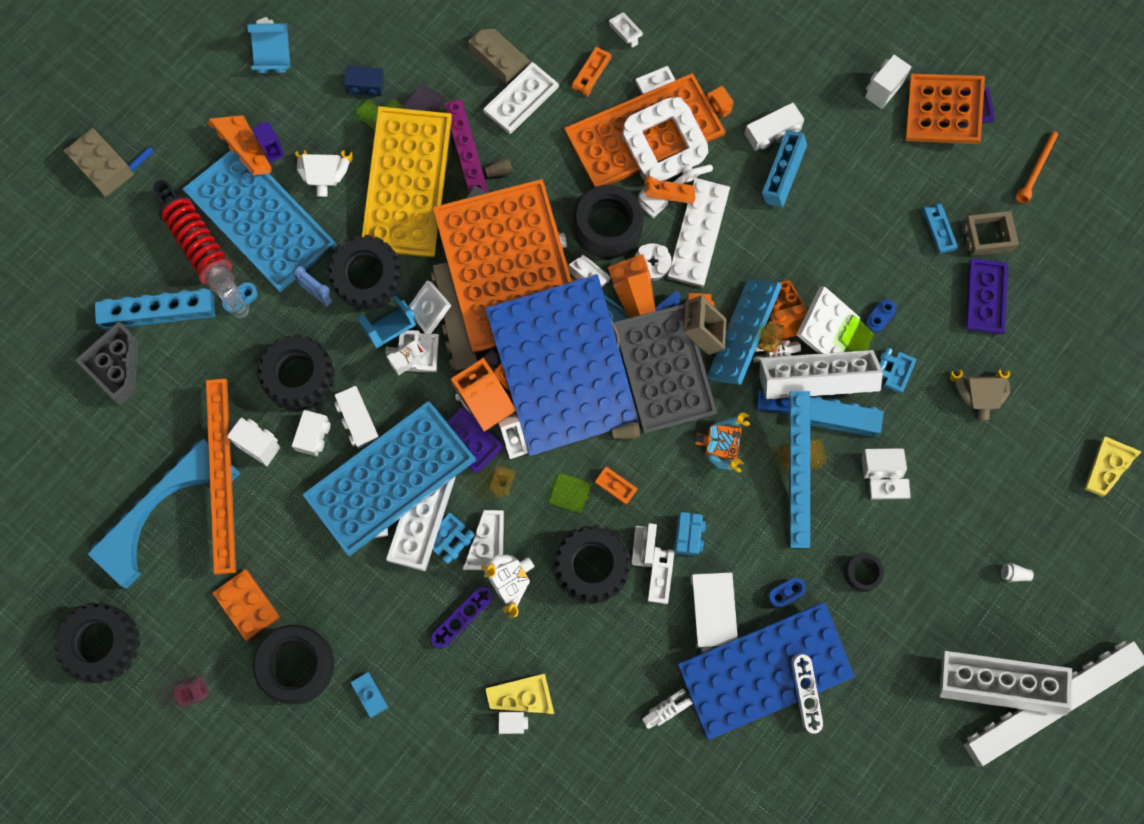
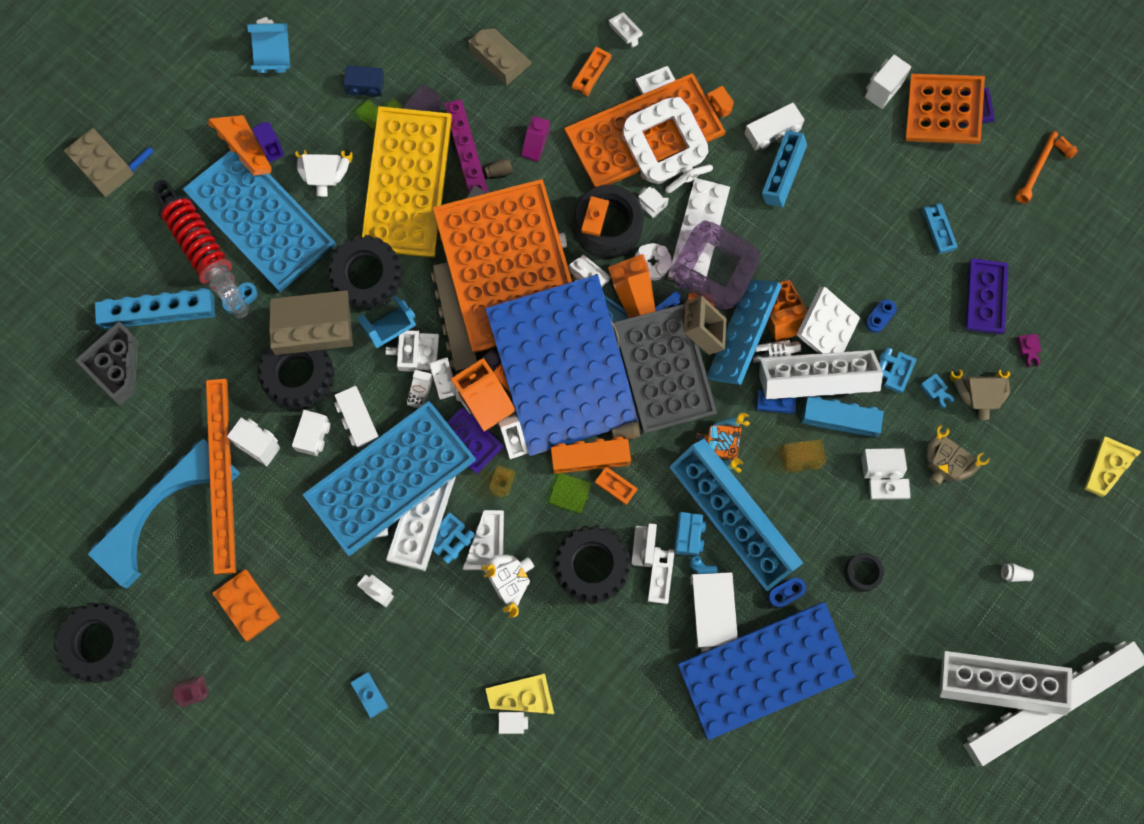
(264, 662): black tyre -> none
(310, 322): none -> dark tan slope
(311, 285): medium blue plate -> none
(376, 589): none -> white piece
(406, 357): white leg -> none
(419, 389): none -> white leg
(429, 307): white plate -> none
(442, 377): none -> white plate
(459, 615): dark purple beam -> none
(521, 98): white plate -> none
(535, 138): none -> magenta slope
(590, 456): none -> orange brick
(595, 216): none -> orange plate
(666, 709): white hinge -> none
(669, 190): orange plate -> none
(687, 277): none -> clear purple plate
(700, 568): none -> dark azure arm
(735, 514): none -> dark azure brick
(771, 337): clear yellow brick -> none
(799, 469): dark azure plate -> none
(810, 692): white beam -> none
(856, 335): clear neon green piece -> none
(935, 388): none -> dark azure plate
(949, 460): none -> dark tan torso
(1007, 228): dark tan window -> none
(1029, 346): none -> magenta plate
(1068, 149): none -> orange pin

